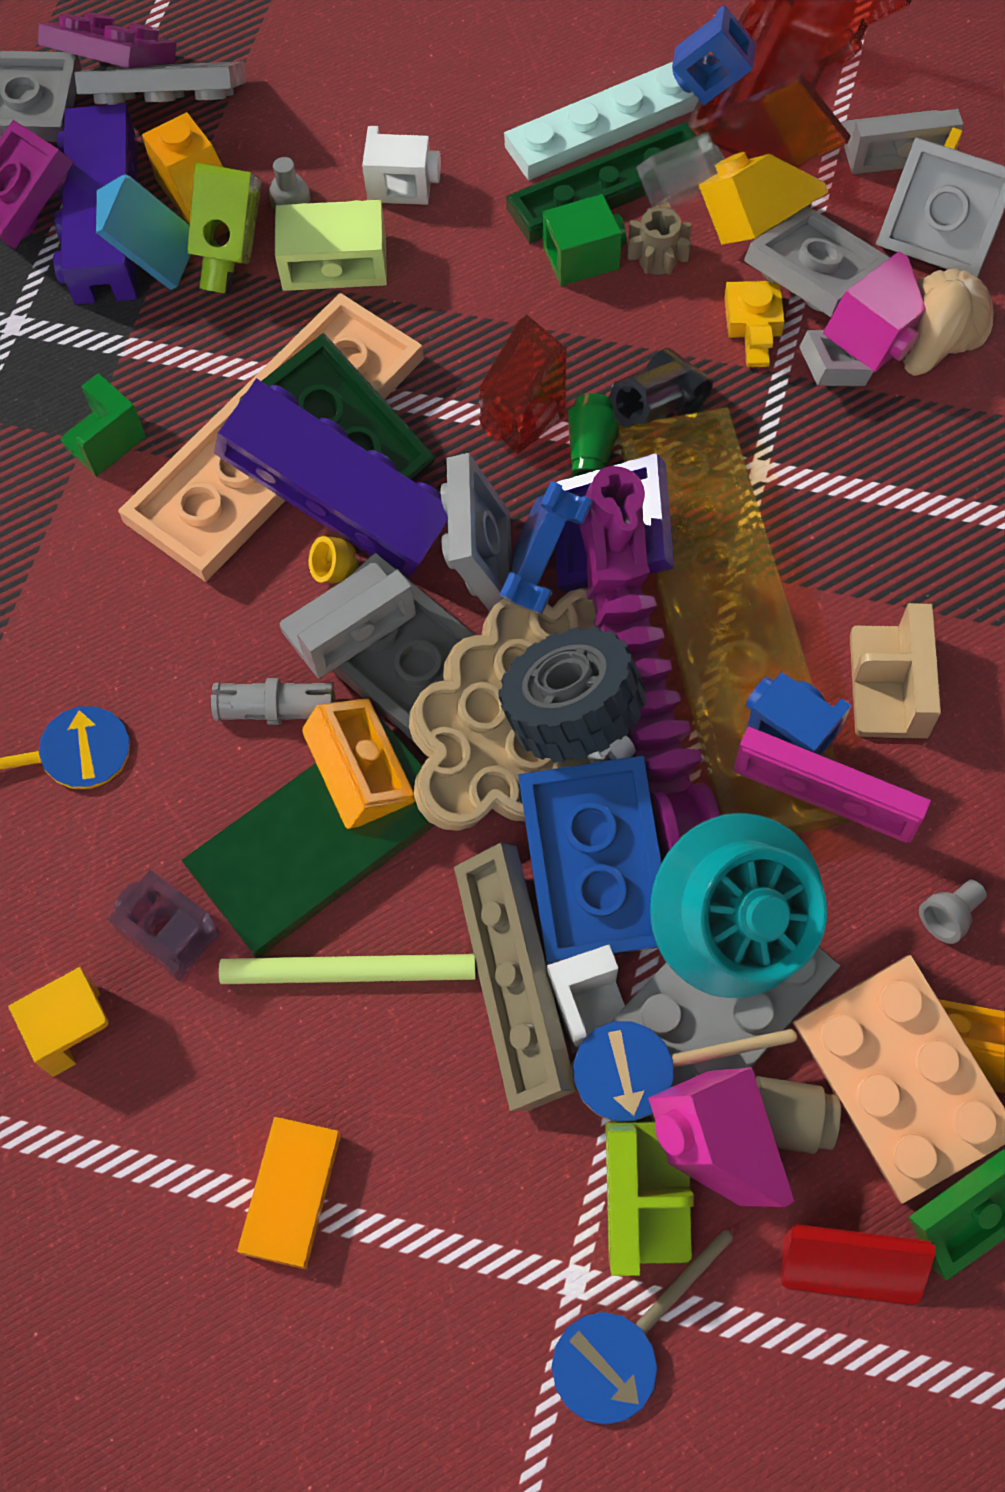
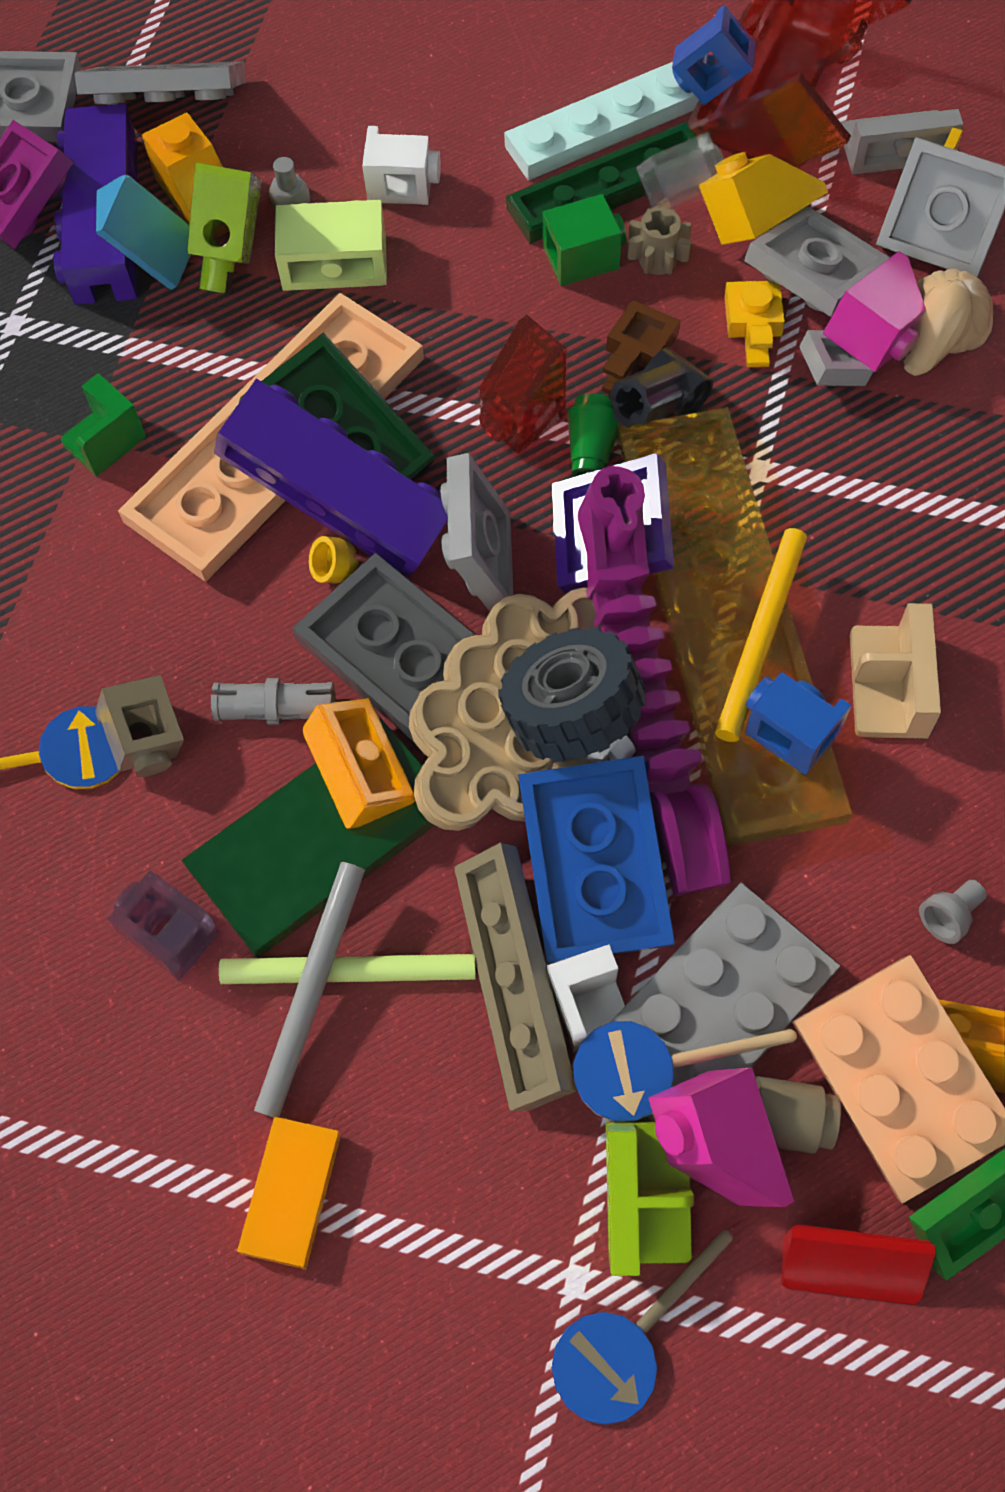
(58, 1019): yellow panel -> none
(101, 40): magenta plate -> none
(141, 708): none -> dark tan brick
(309, 990): none -> light grey bar
(349, 618): light grey panel -> none
(537, 544): blue flag -> none
(636, 340): none -> reddish brown plate
(738, 905): teal piece -> none
(761, 635): none -> yellow bar
(830, 785): dark pink tile -> none

